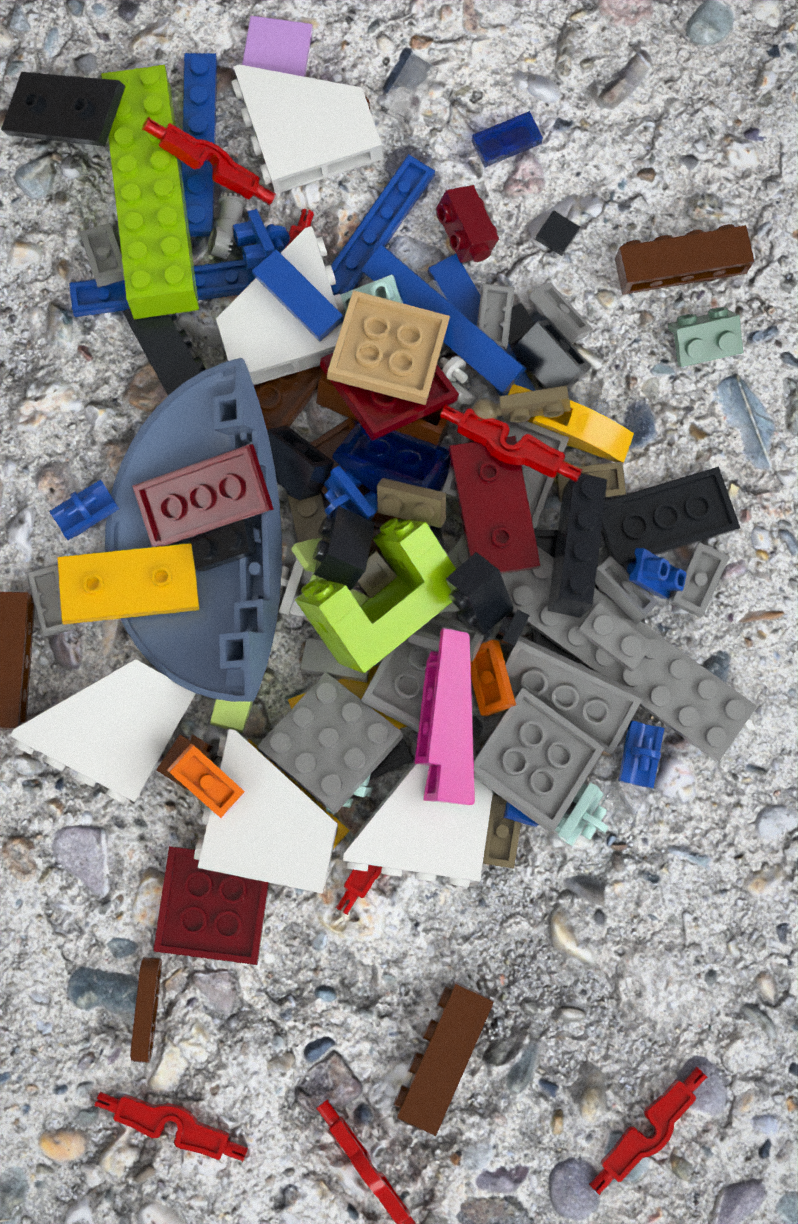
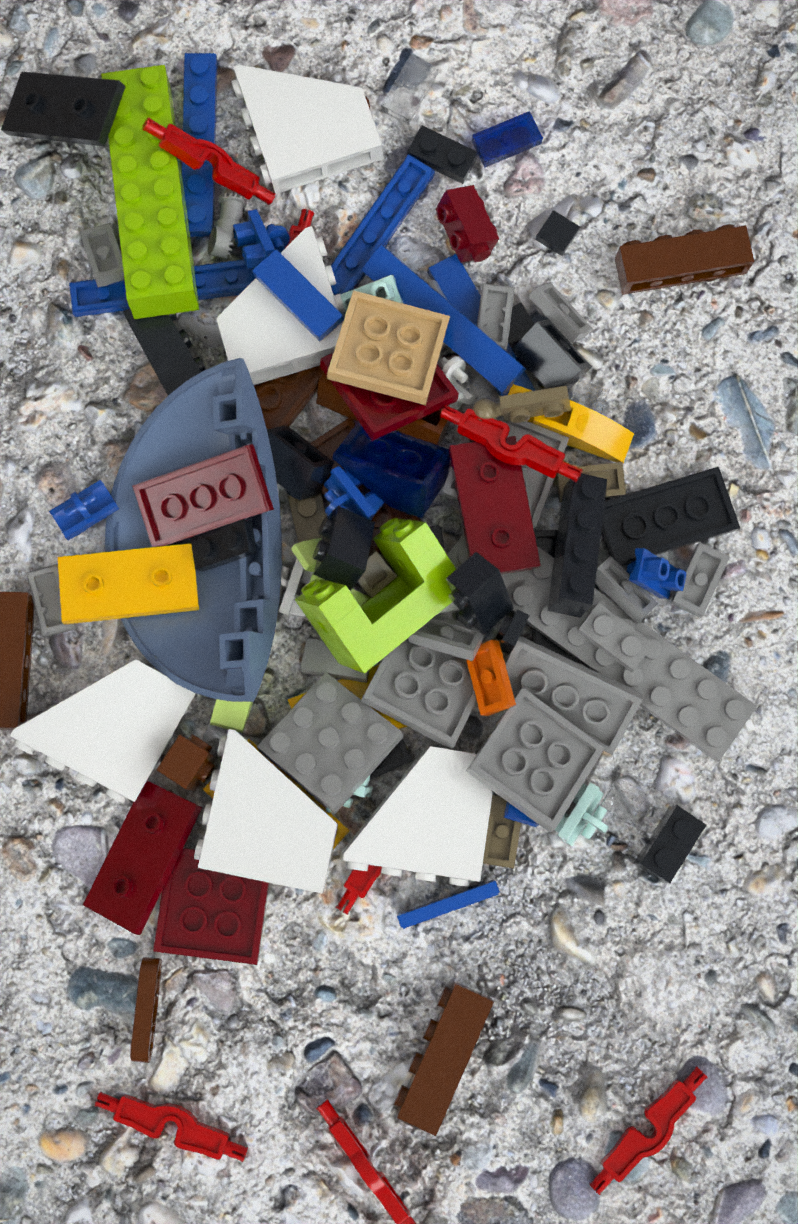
(142, 857): none -> dark red plate
(205, 780): orange plate -> none
(278, 45): lavender tile -> none
(411, 502): dark tan plate -> none
(443, 154): none -> black plate
(446, 722): wedge -> none
(448, 904): none -> blue tile
(641, 754): blue hips -> none
(670, 844): none -> black brick
(707, 336): bracket -> none

